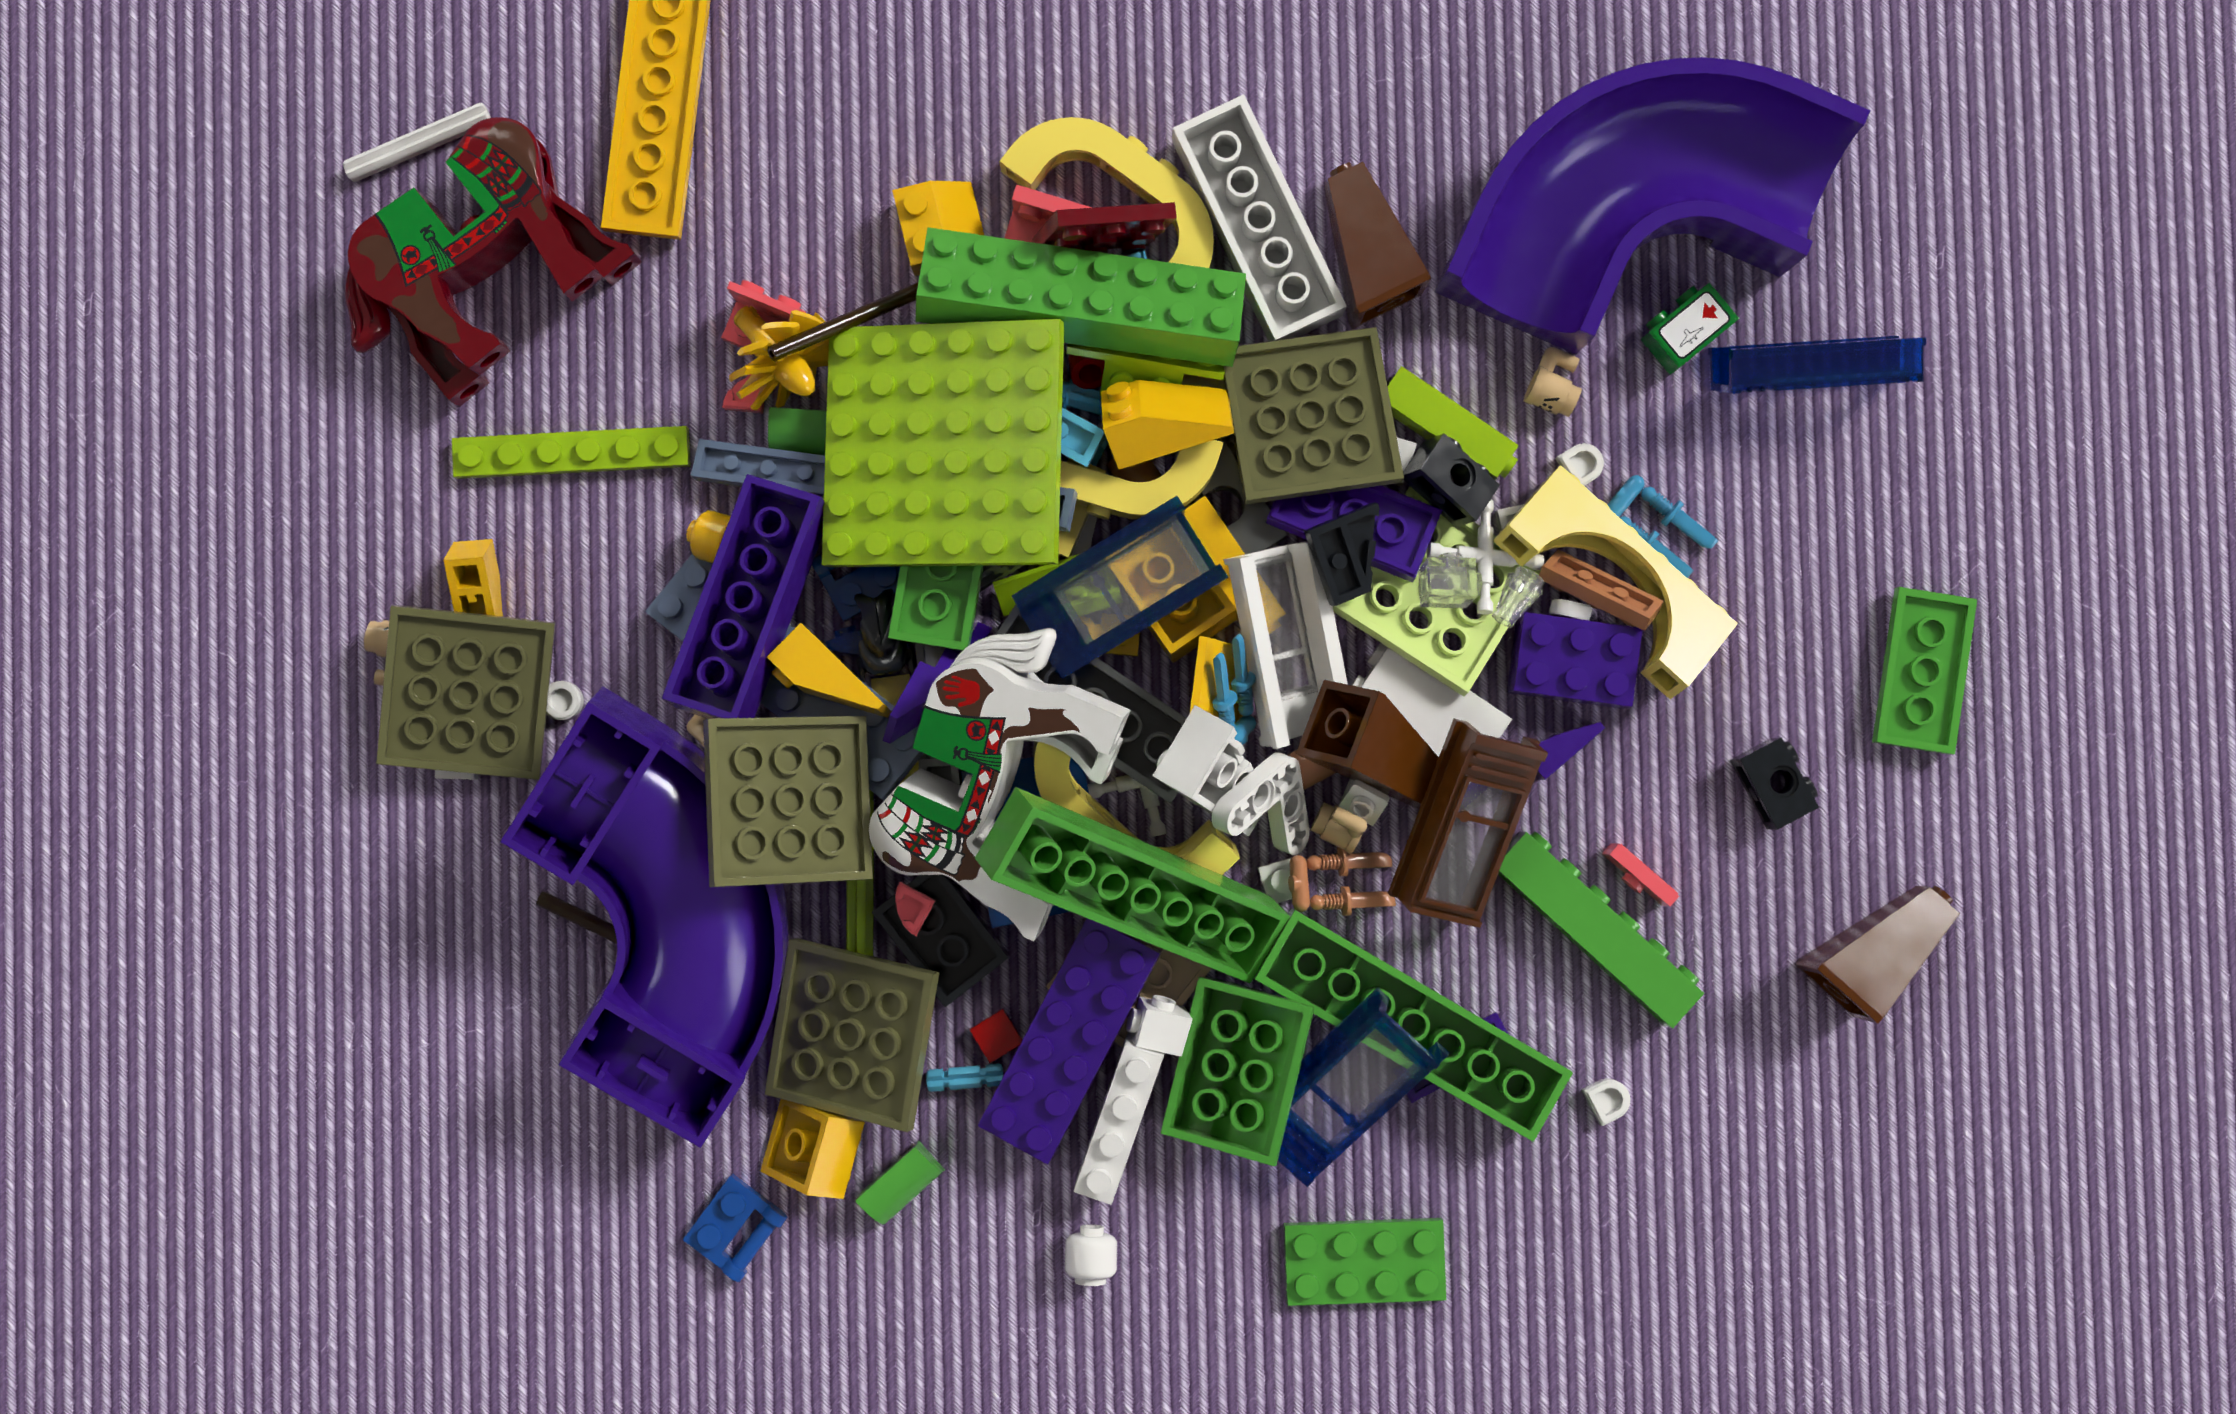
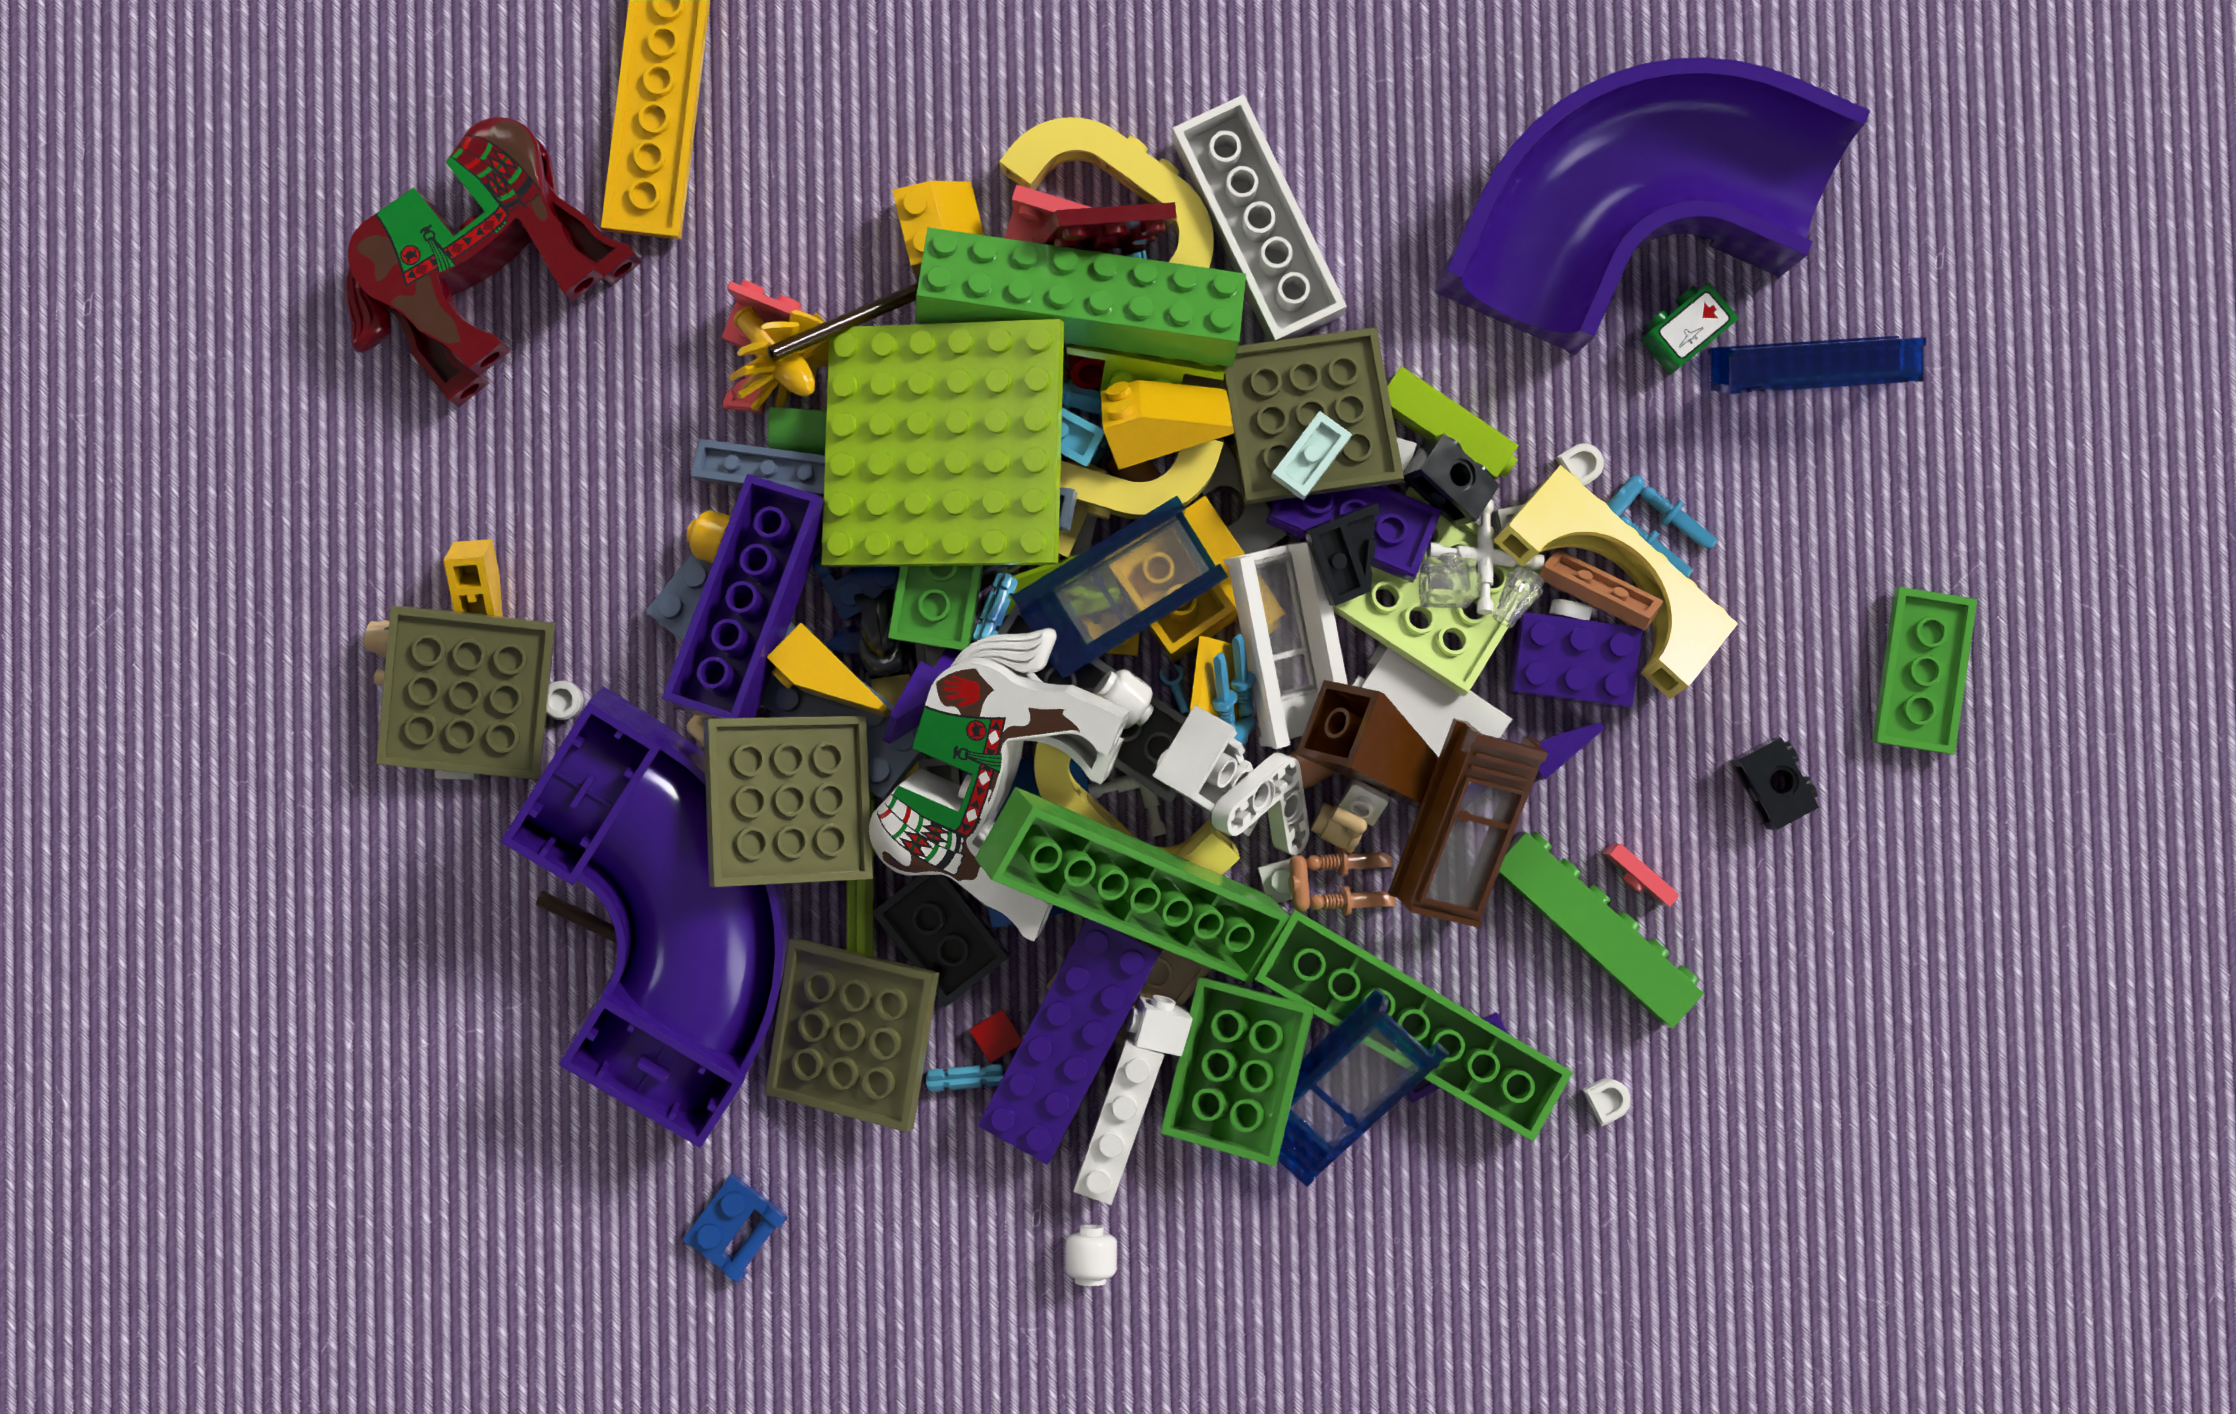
(414, 143): white axle -> none
(571, 452): lime plate -> none
(812, 1149): yellow slope -> none
(899, 1183): bright green brick -> none
(912, 907): coral tile -> none
(995, 606): none -> medium azure axle
(1129, 692): none -> white head
(1177, 690): none -> medium azure hand
(1311, 455): none -> light aqua plate
(1364, 1261): bright green plate -> none
(1371, 248): reddish brown slope -> none
(1551, 390): tan piece -> none
(1881, 953): slope -> none

